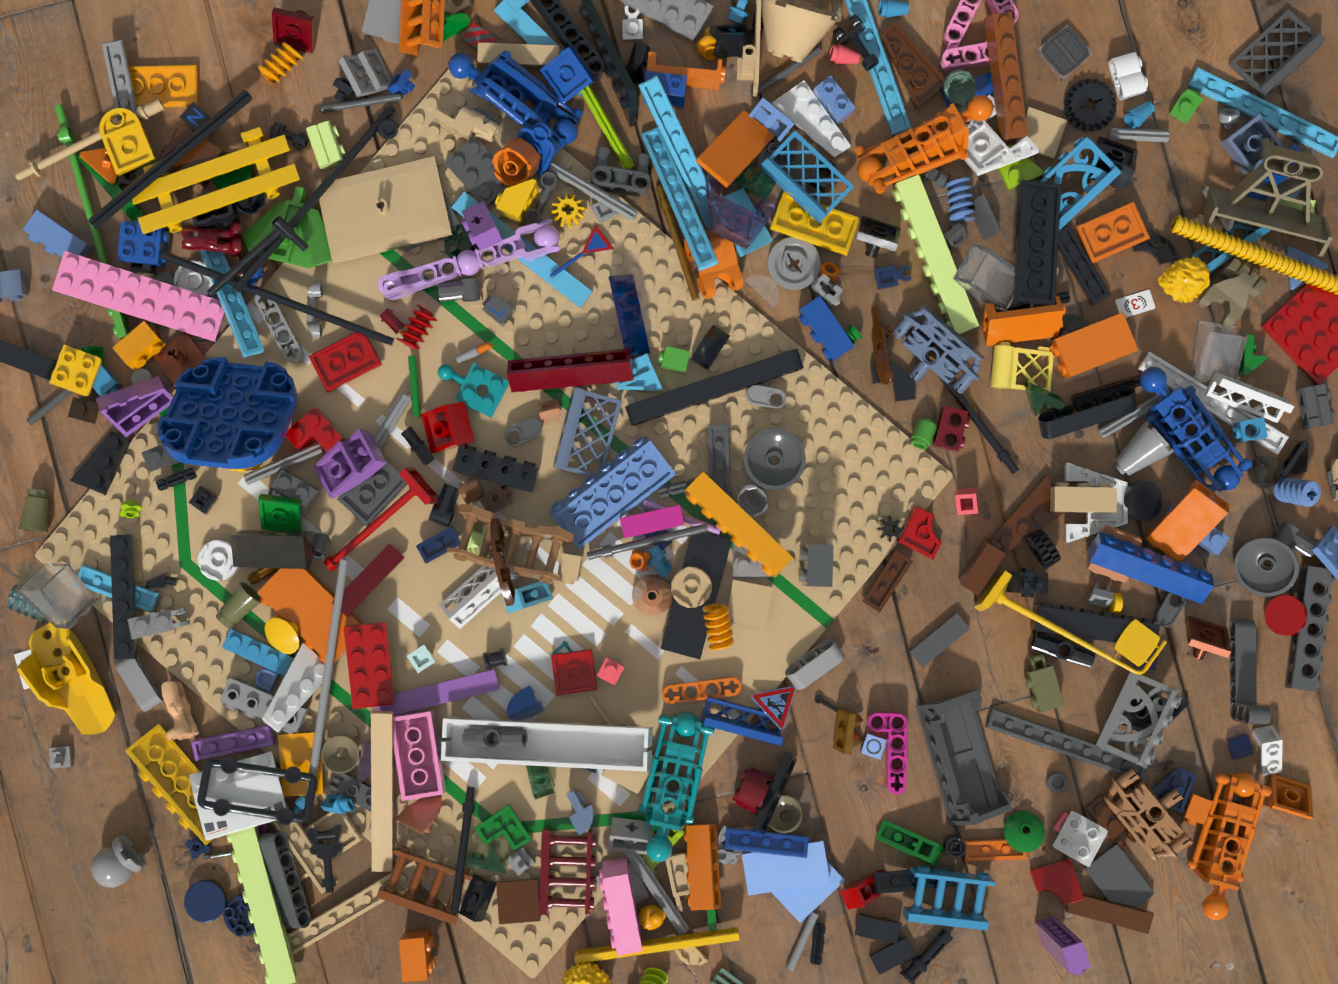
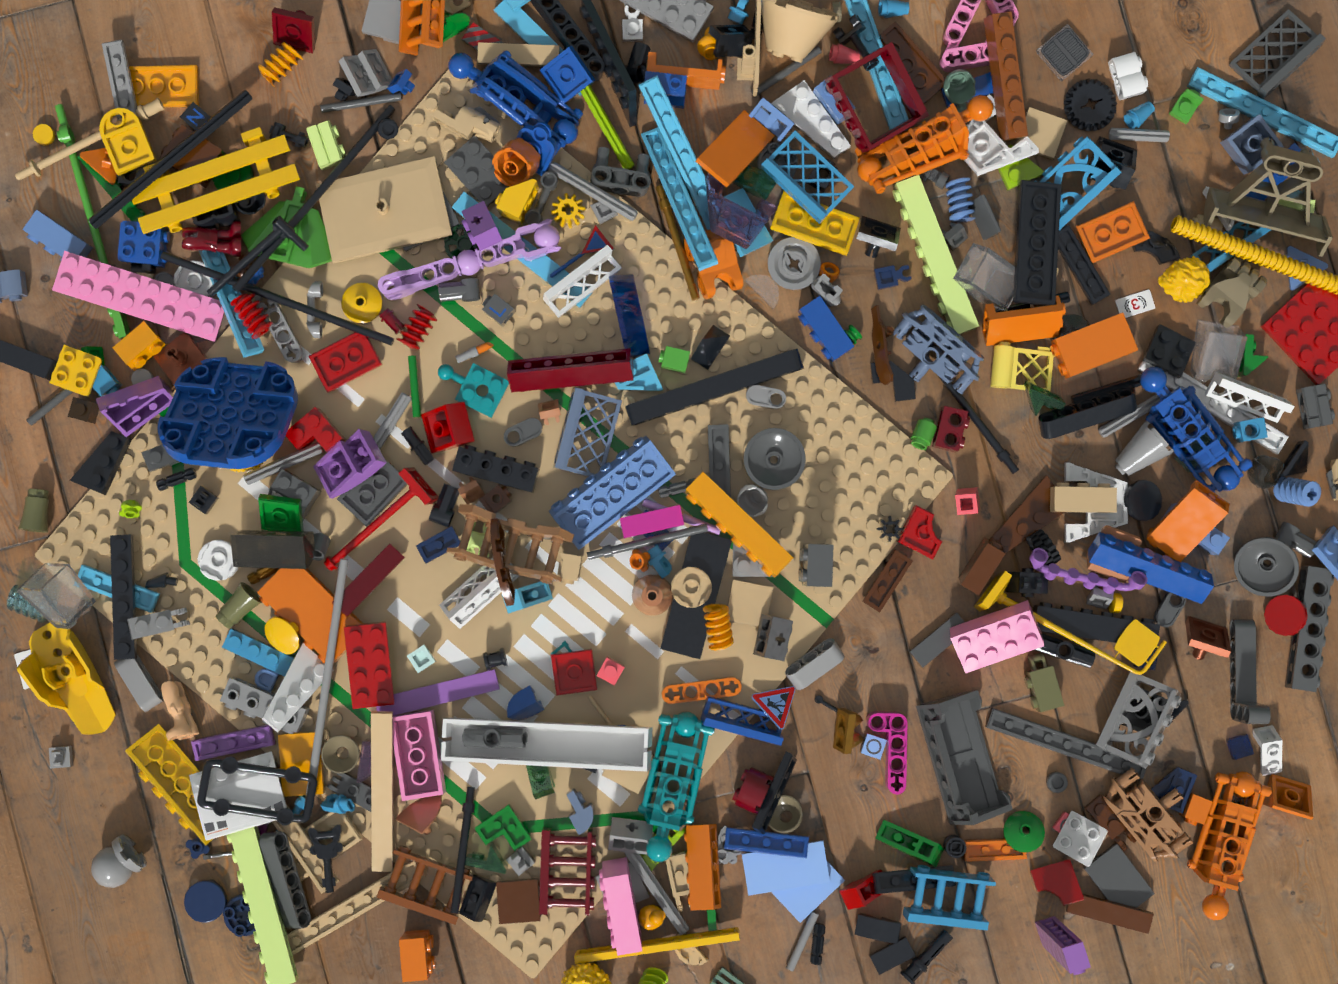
(43, 134): none -> yellow tile
(251, 315): none -> red piece
(366, 312): none -> yellow dish
(577, 275): none -> white fence
(773, 637): none -> flat silver brick
(904, 85): none -> dark red window
(996, 636): none -> bright pink brick
(1040, 556): none -> medium lavender bar
(1169, 351): none -> black plate

